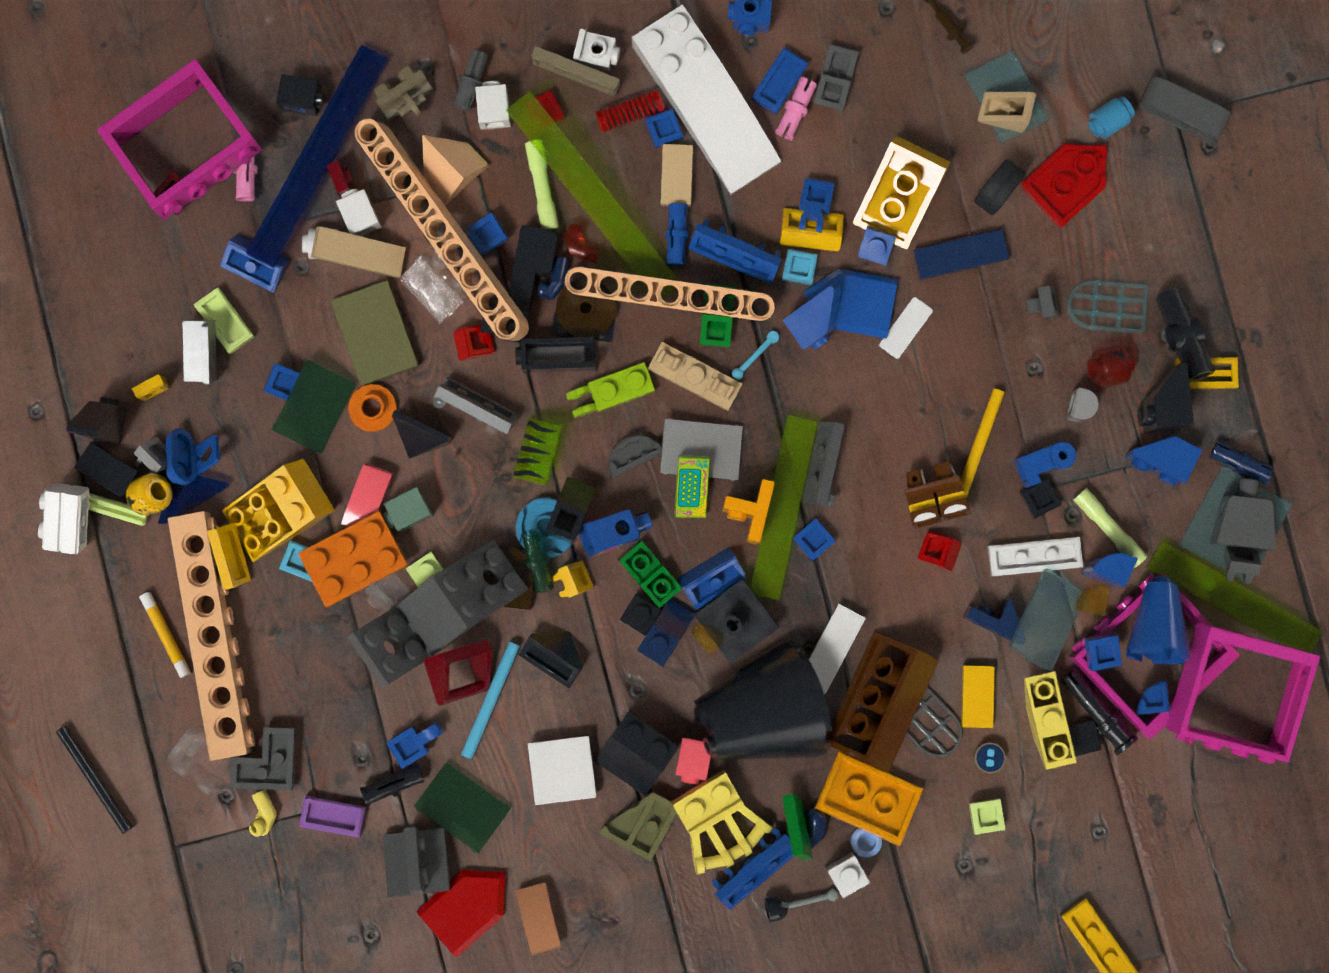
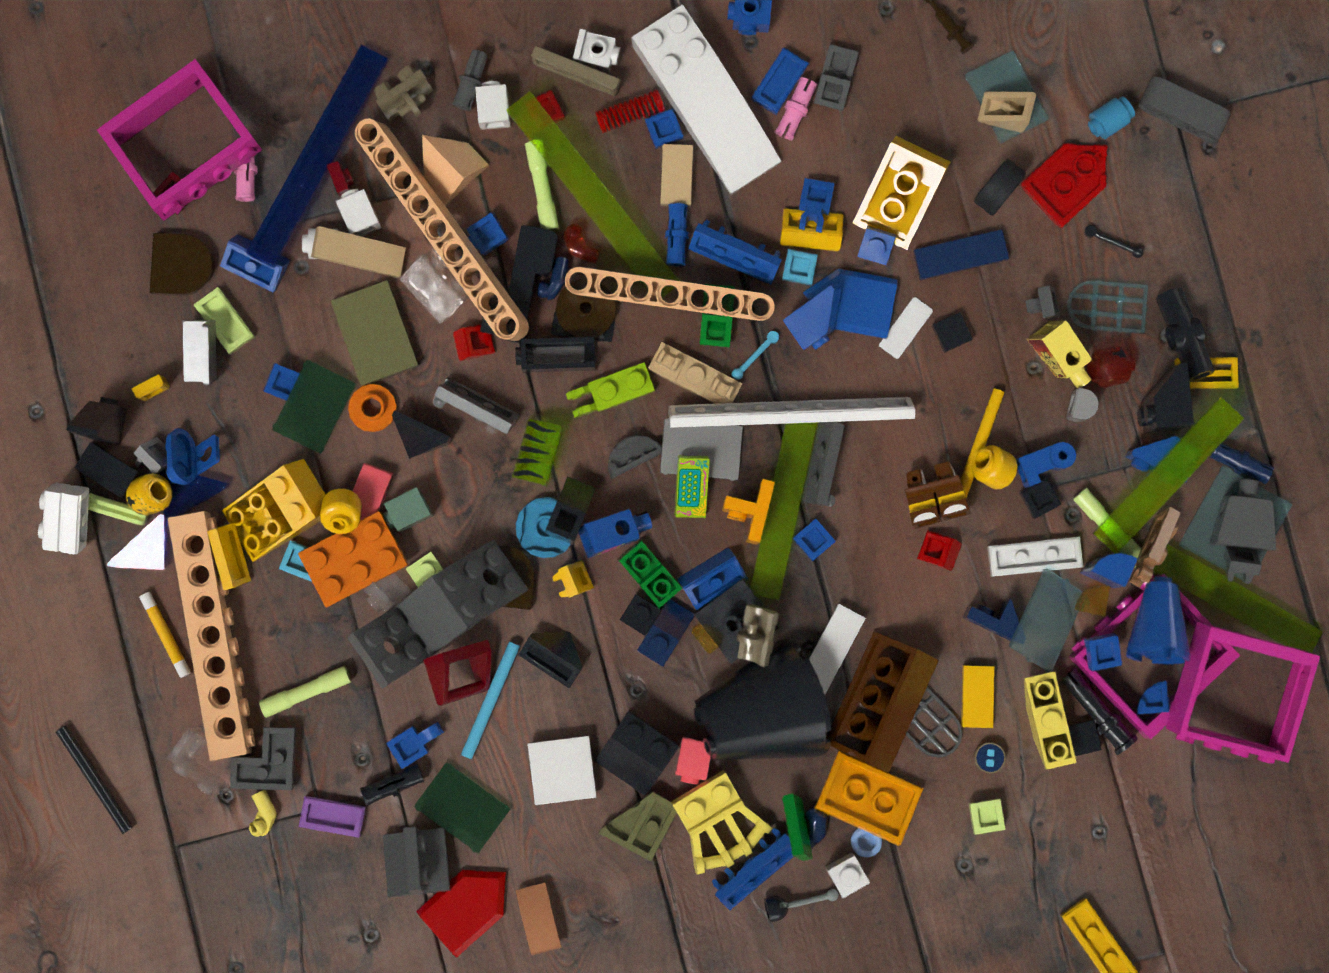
(146, 549): none -> tile
(179, 264): none -> dark brown tile
(300, 95): black brick -> none
(323, 684): none -> yellowish green piece
(340, 511): none -> yellow head
(537, 560): clear green pin -> none
(757, 634): none -> dark tan hips
(791, 412): none -> white tile
(952, 332): none -> black tile
(994, 467): none -> yellow head
(1054, 343): none -> light yellow torso
(1091, 231): none -> black hinge
(1153, 549): none -> medium nougat plate
(1168, 475): none -> clear neon green tile

